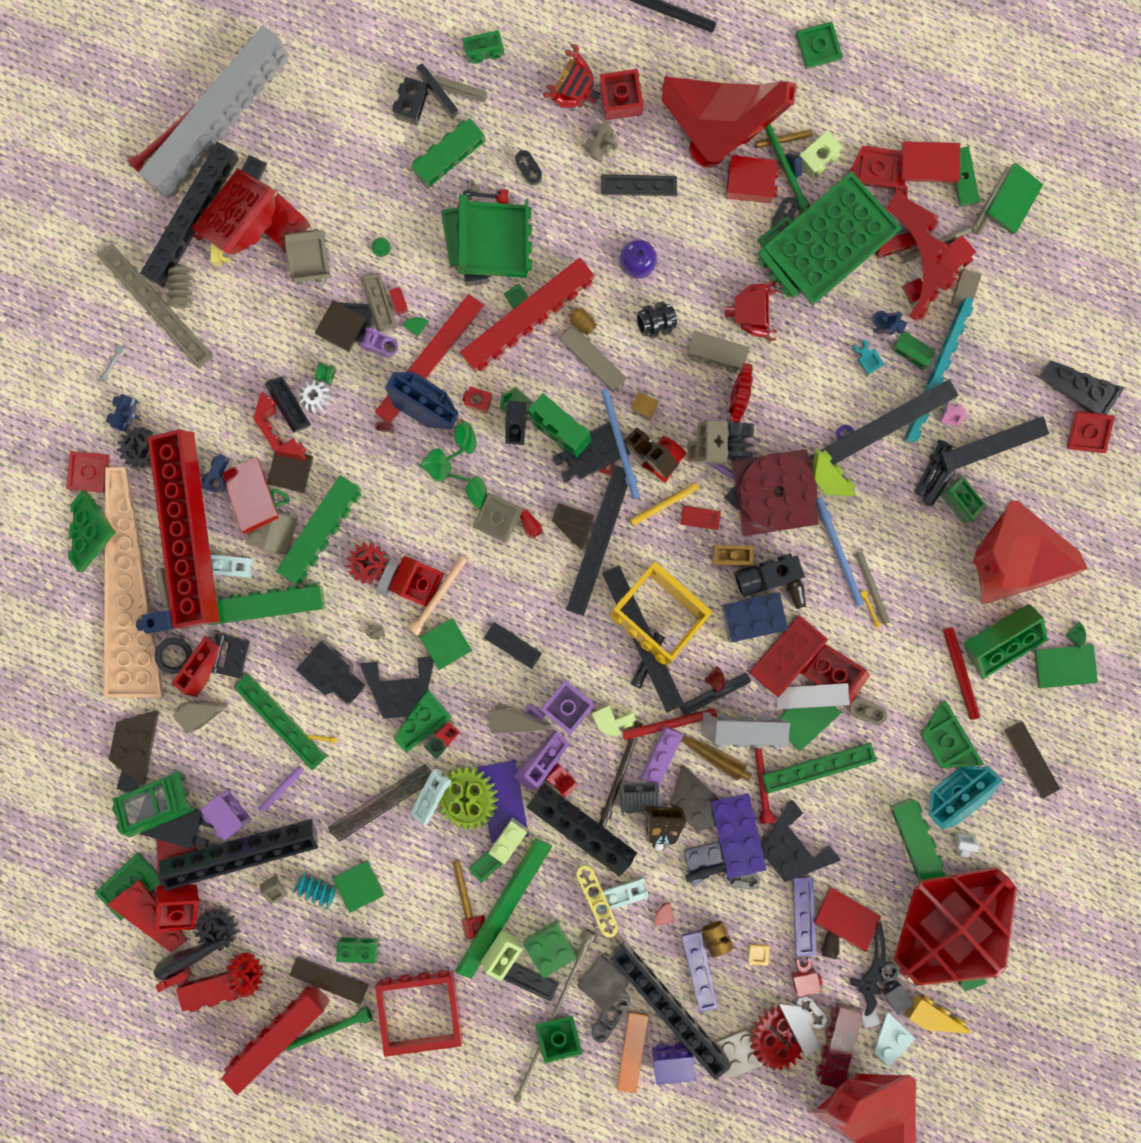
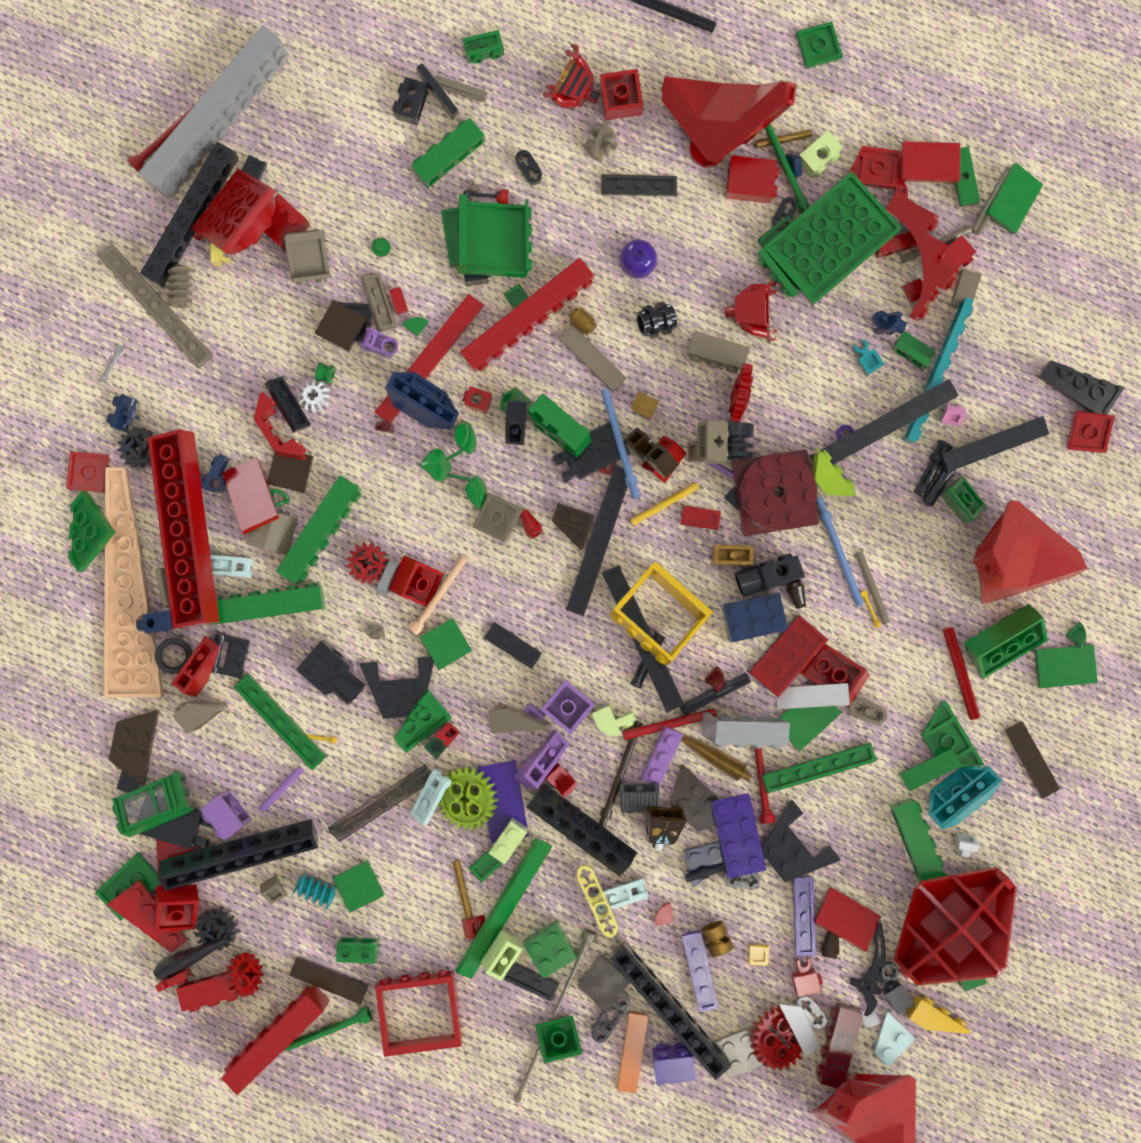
(930, 769): none -> green tile

